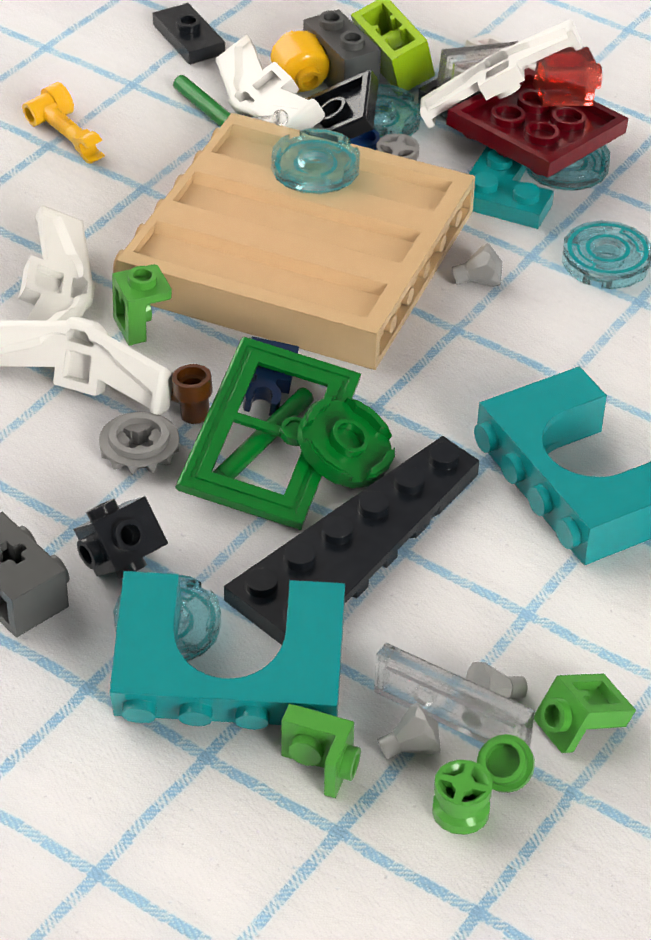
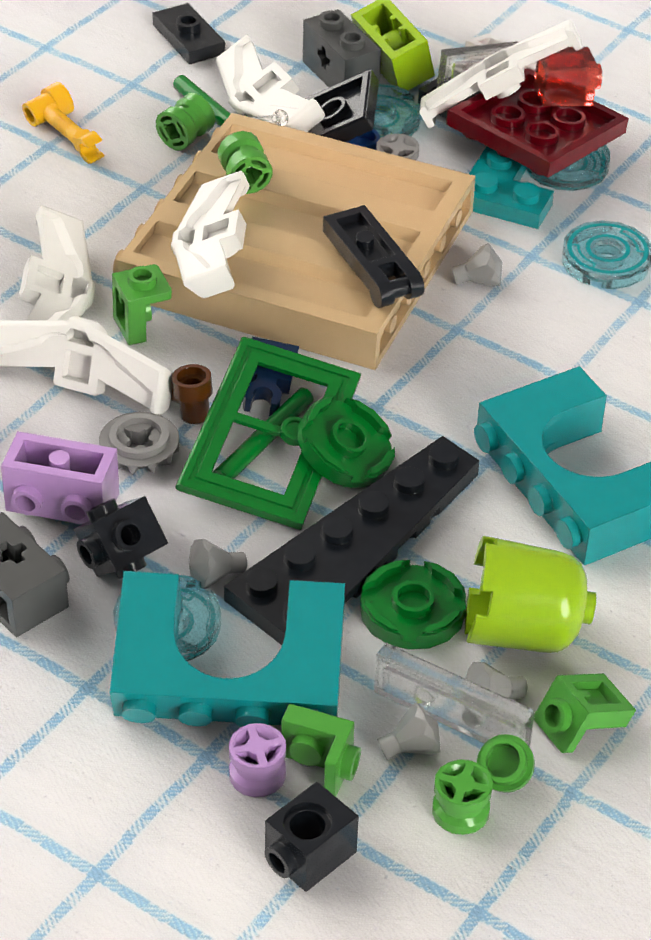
(58, 477): none -> lavender brick
(186, 121): none -> bright green wheel
(211, 235): none -> white plate
(211, 563): none -> light grey rock
(244, 153): none -> bright green wheel
(261, 745): none -> lavender wheel
(294, 163): clear light blue tile -> none
(301, 59): yellow head -> none
(310, 836): none -> black brick
(373, 255): none -> black plate
(413, 604): none -> green tile
(527, 597): none -> lime cylinder

